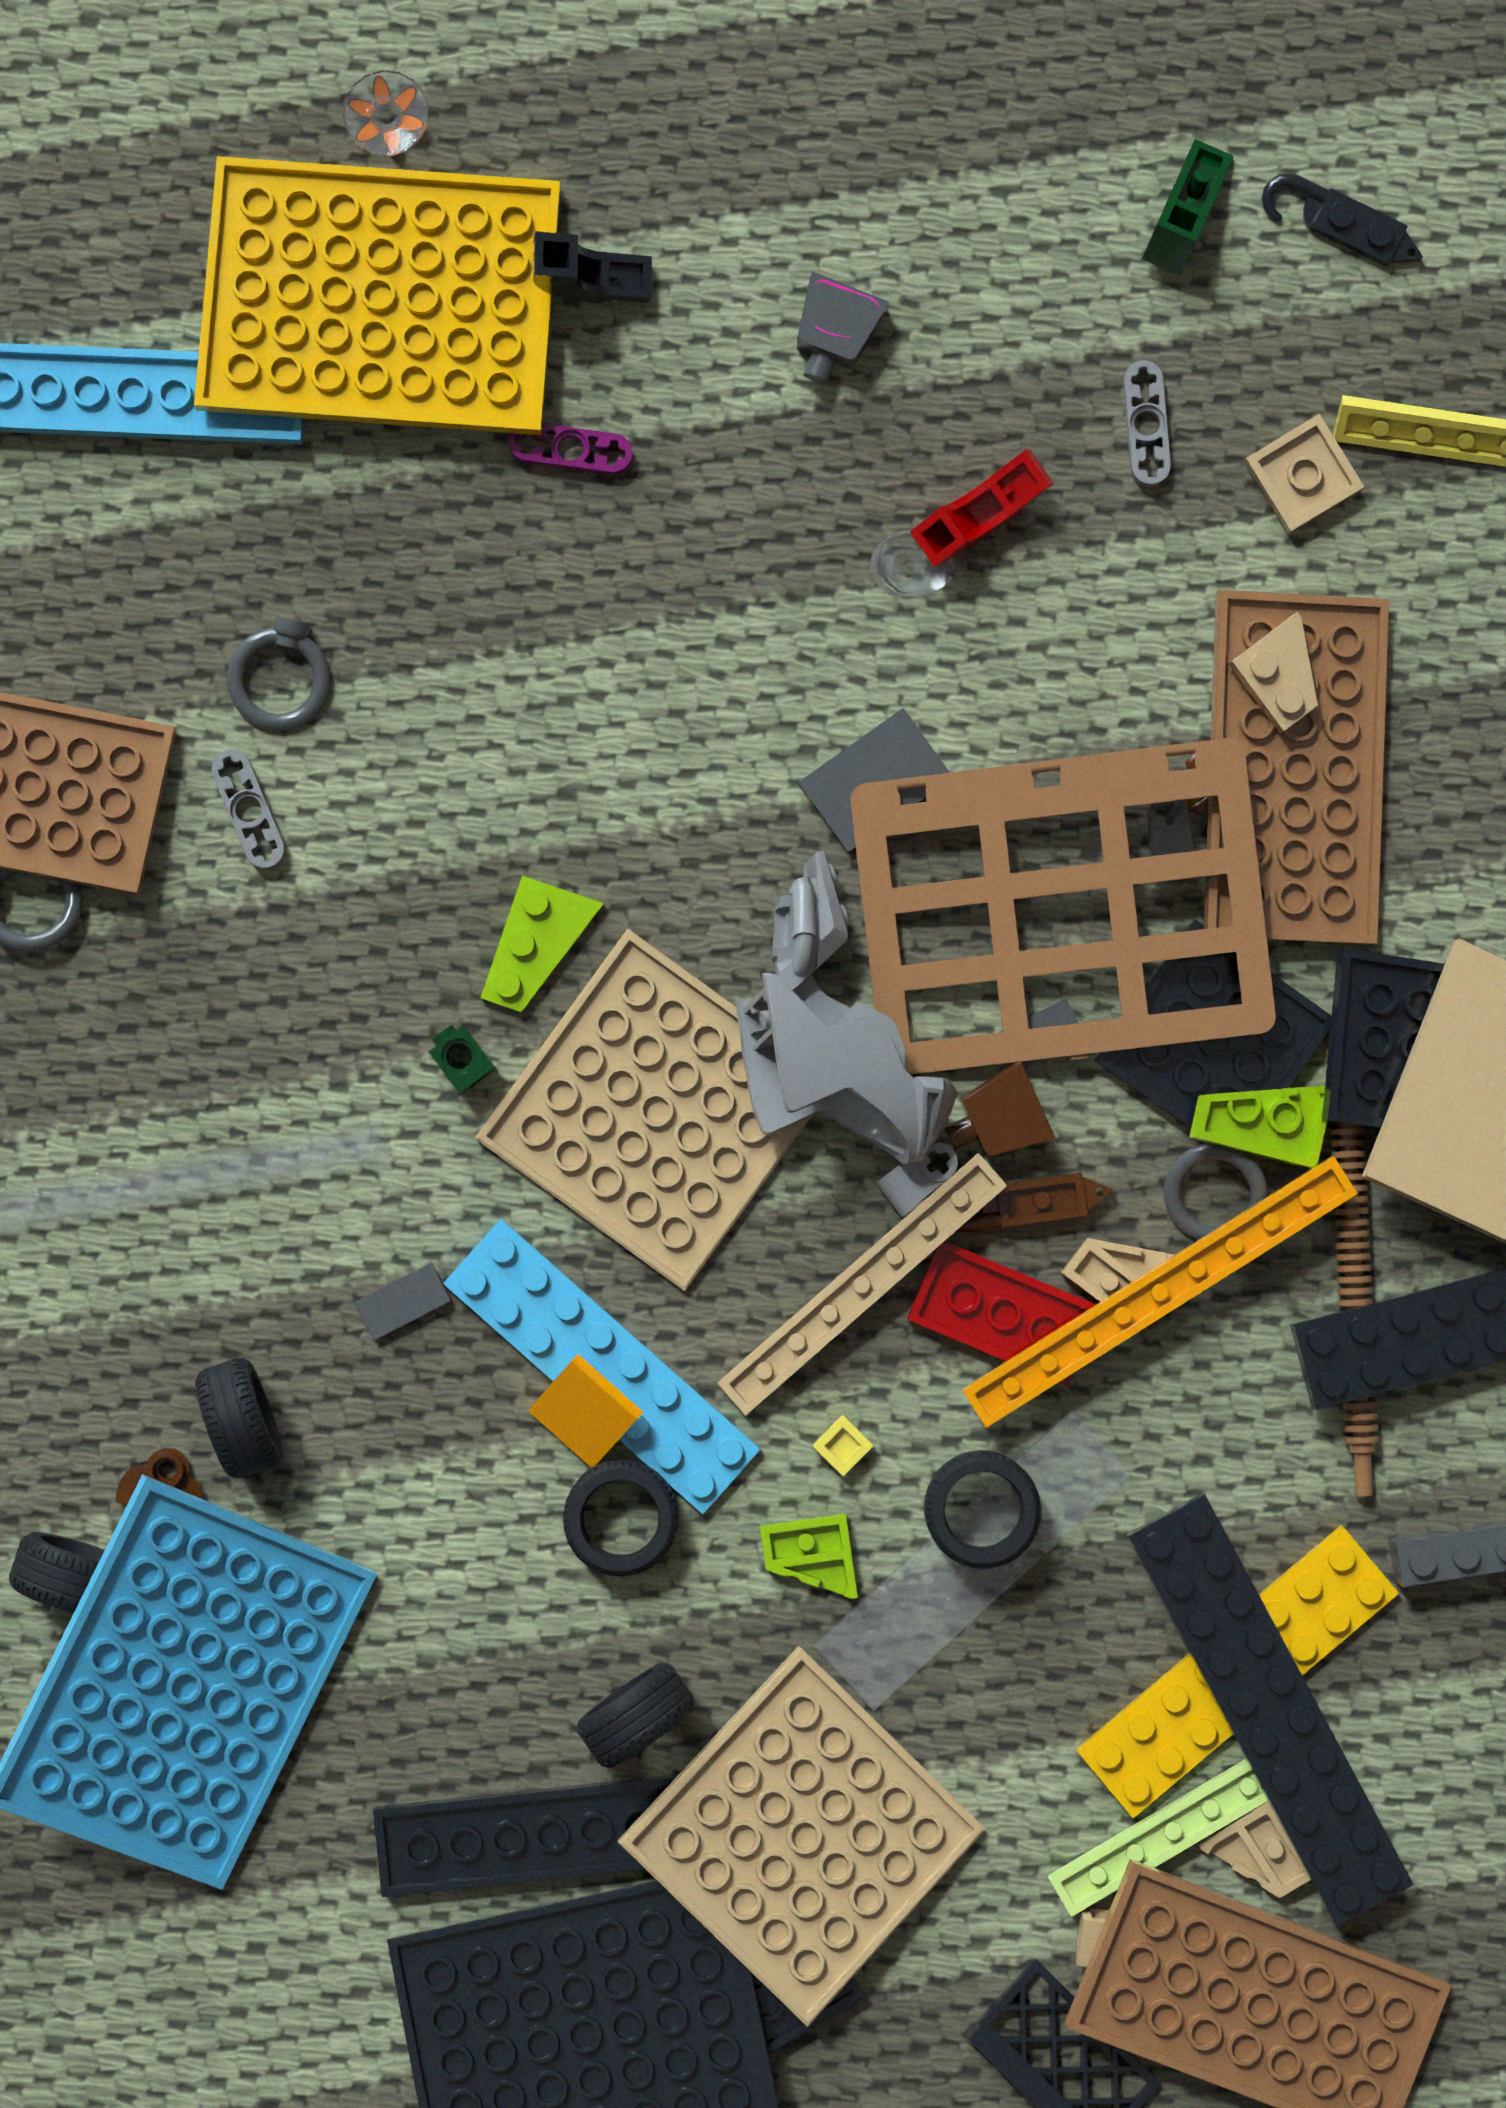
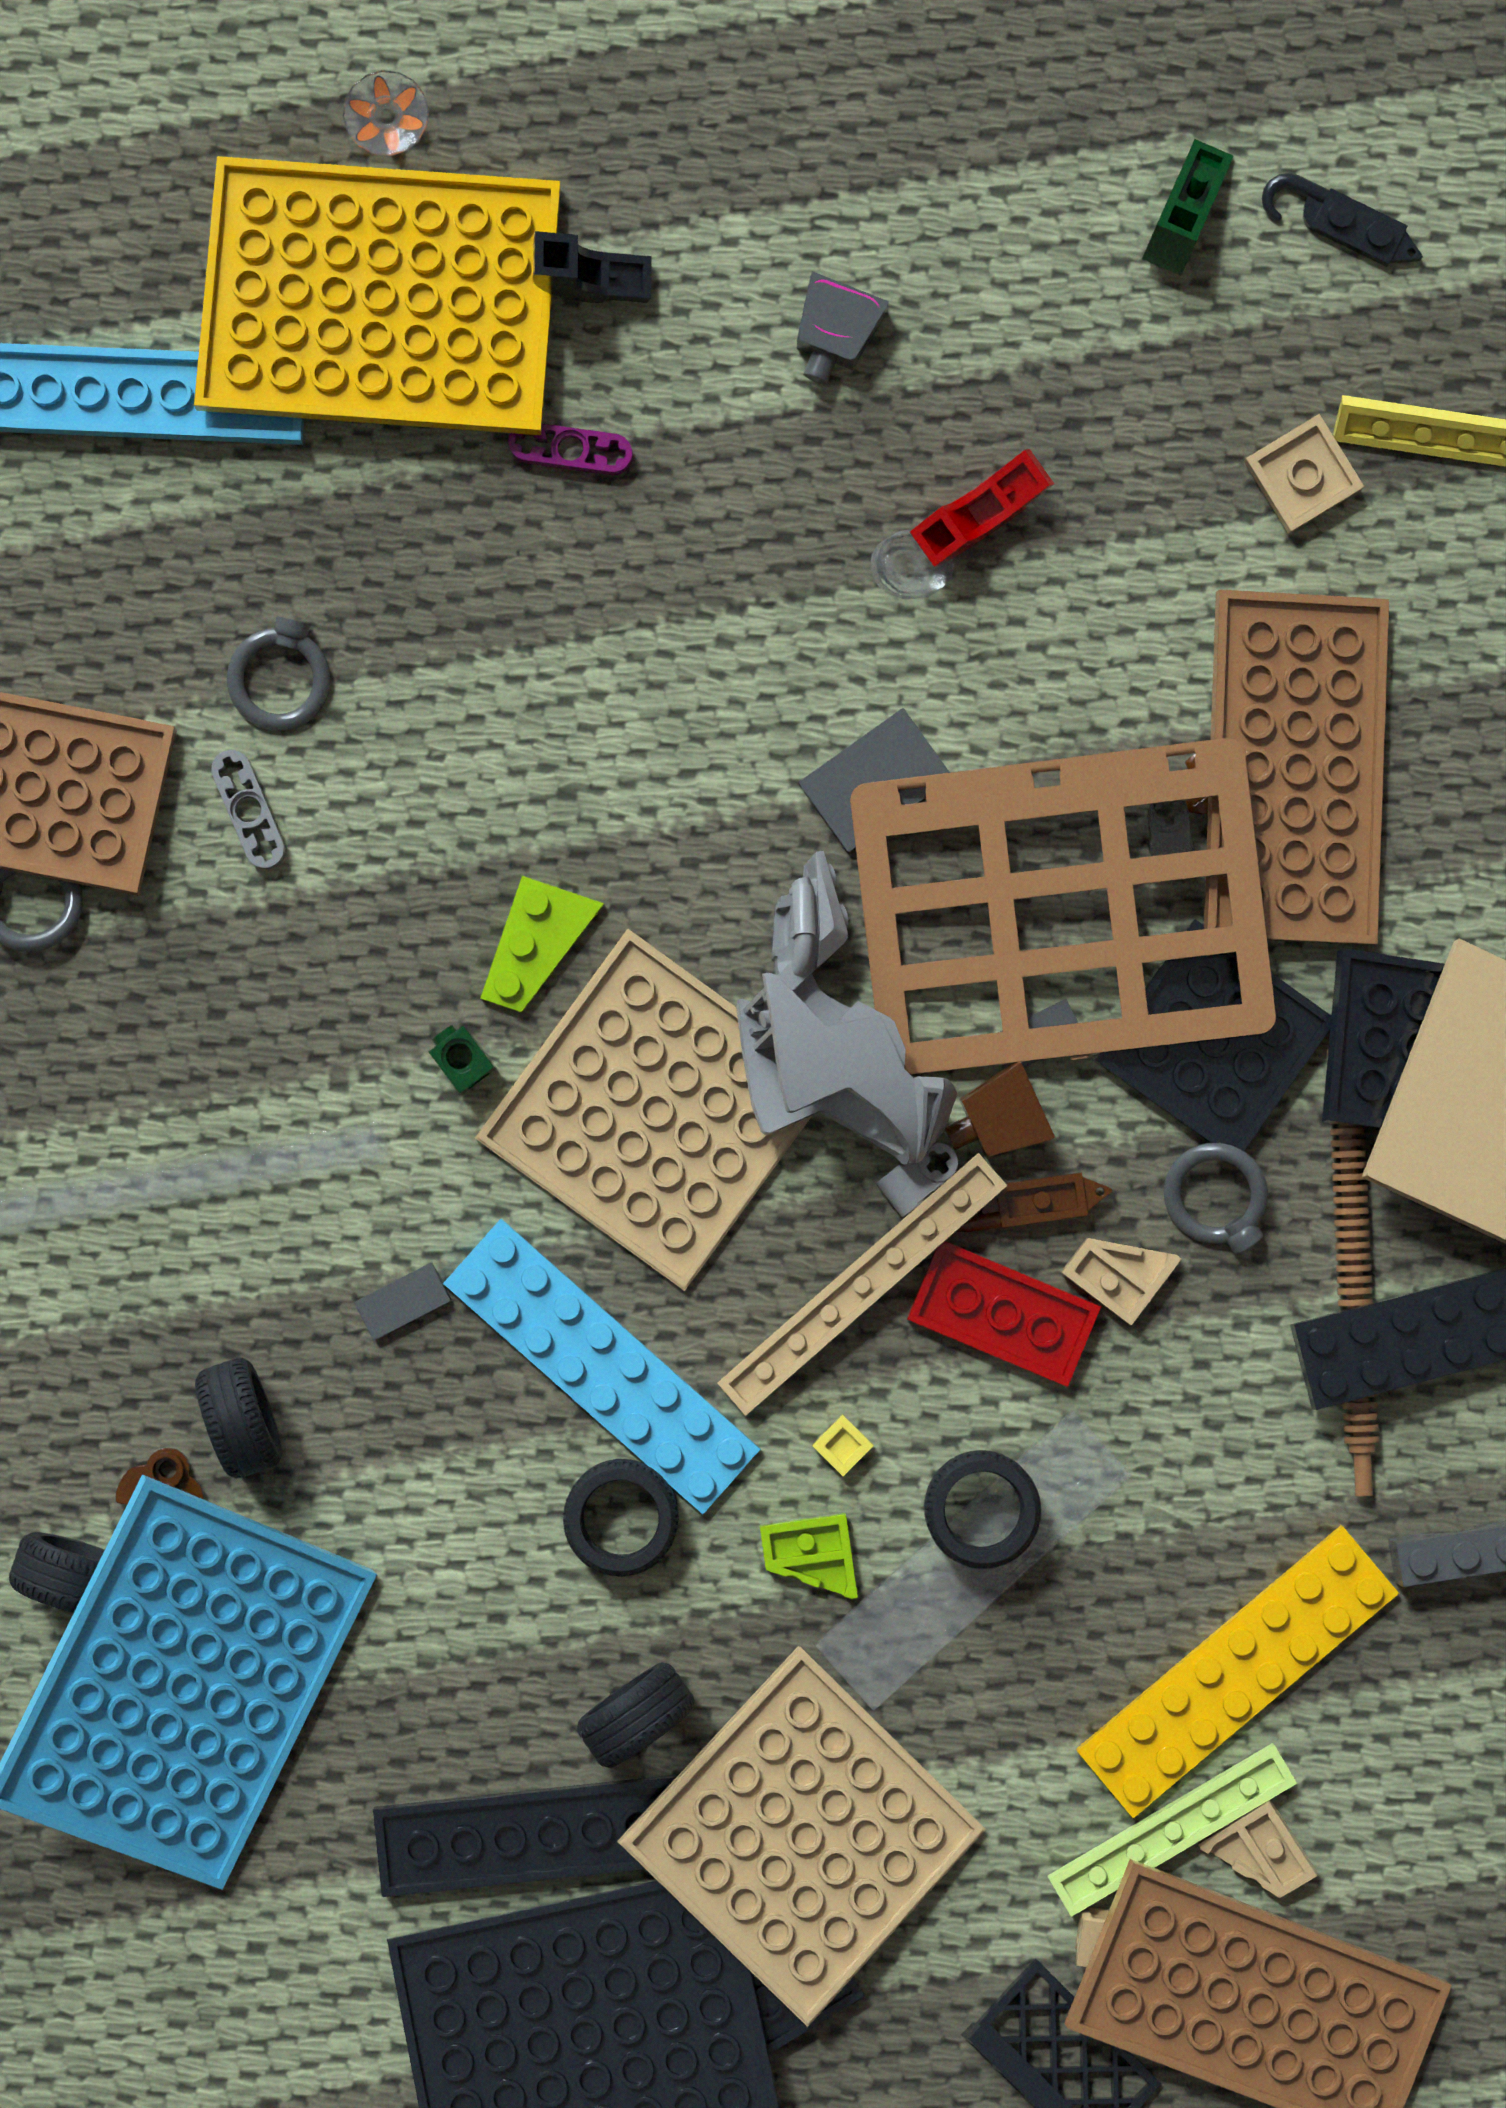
(585, 1411): light orange tile -> none
(1159, 1291): light orange plate -> none
(1162, 453): light grey beam -> none
(1265, 1123): lime wing -> none
(1270, 1710): black plate -> none
(1279, 673): tan wing -> none

